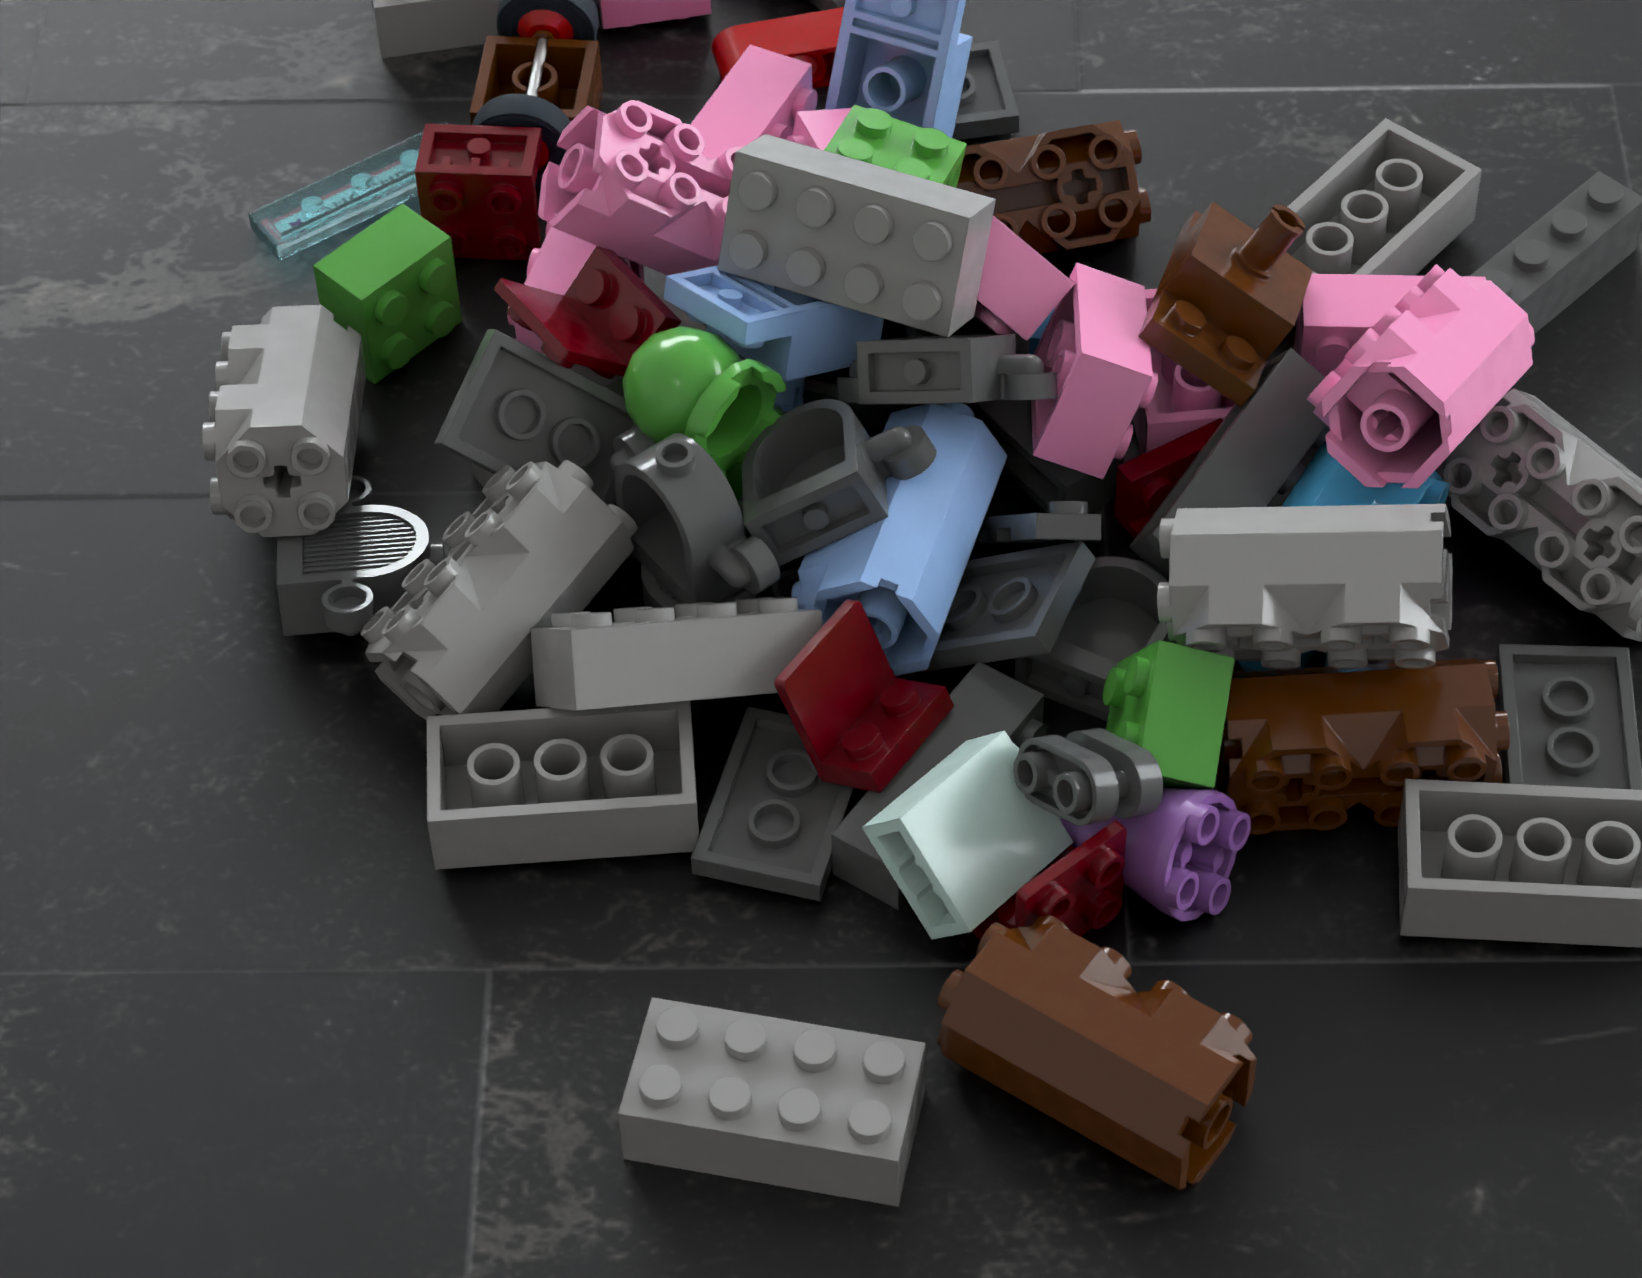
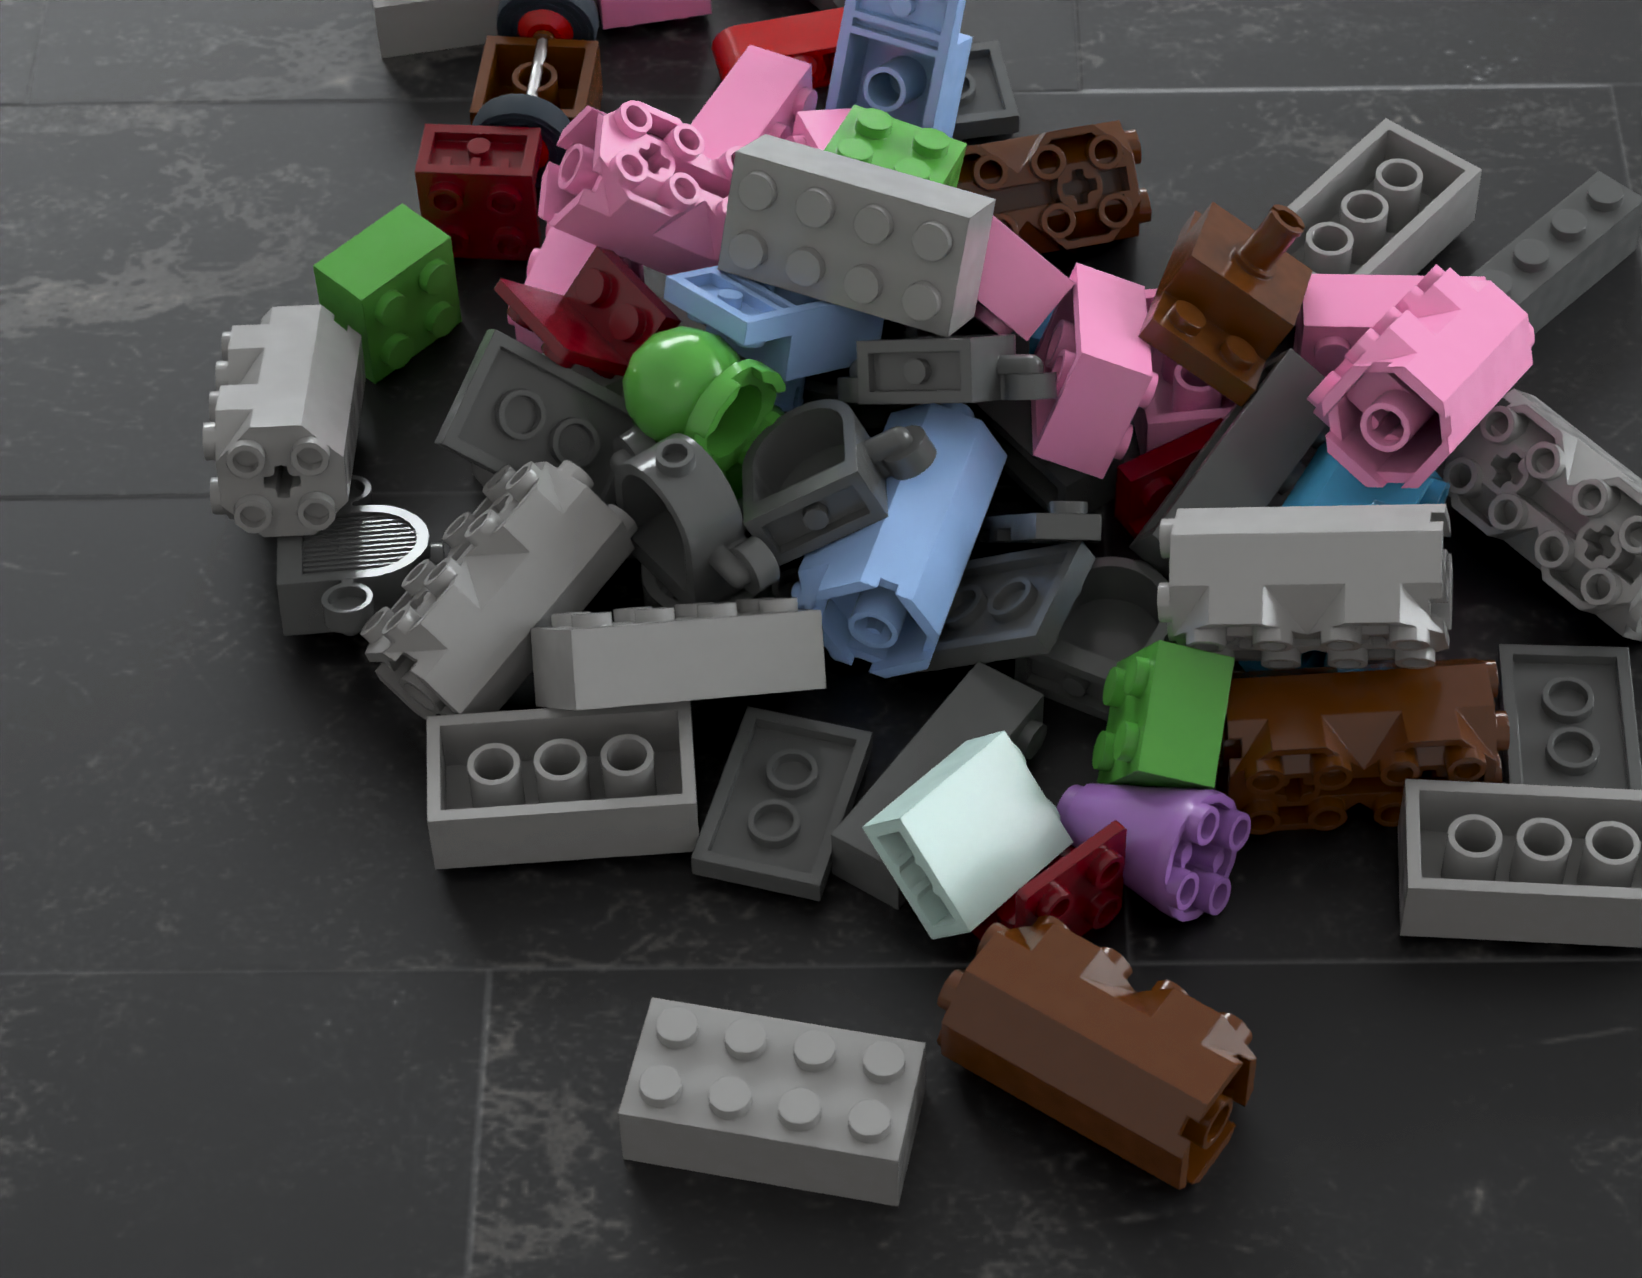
(339, 200): clear light blue tile -> none
(852, 708): dark red bracket -> none
(1088, 776): dark grey brick -> none

